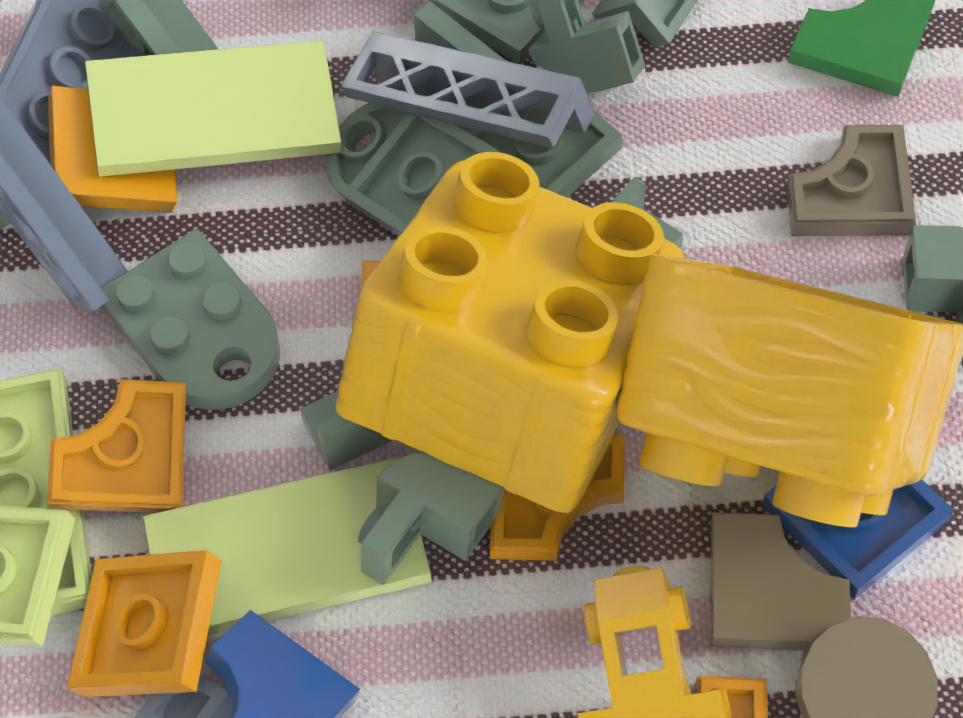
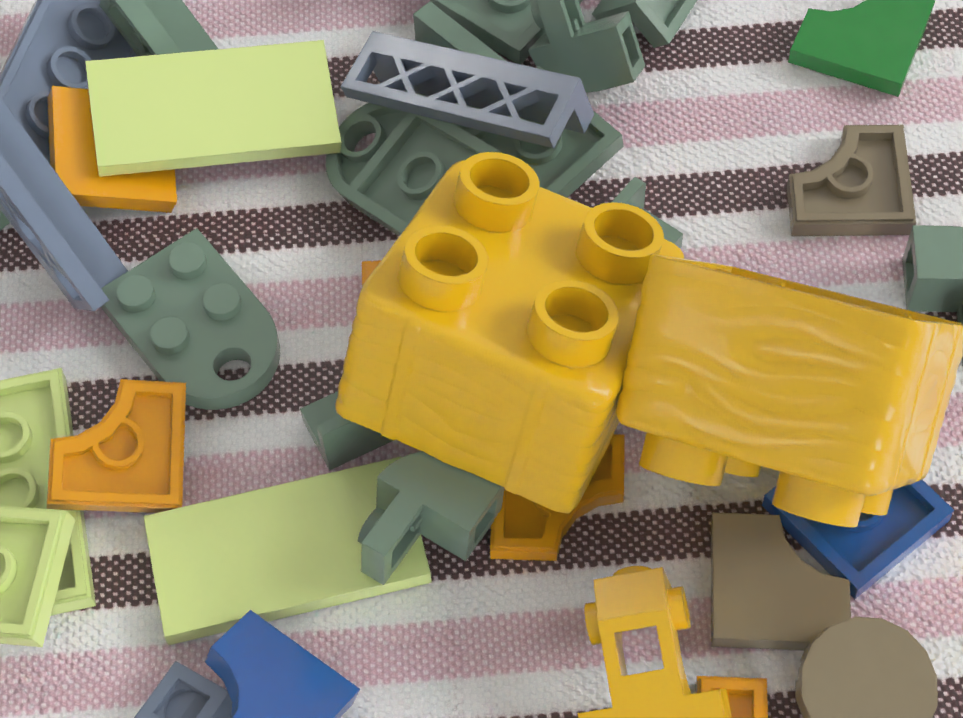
(145, 624): light orange tile -> none

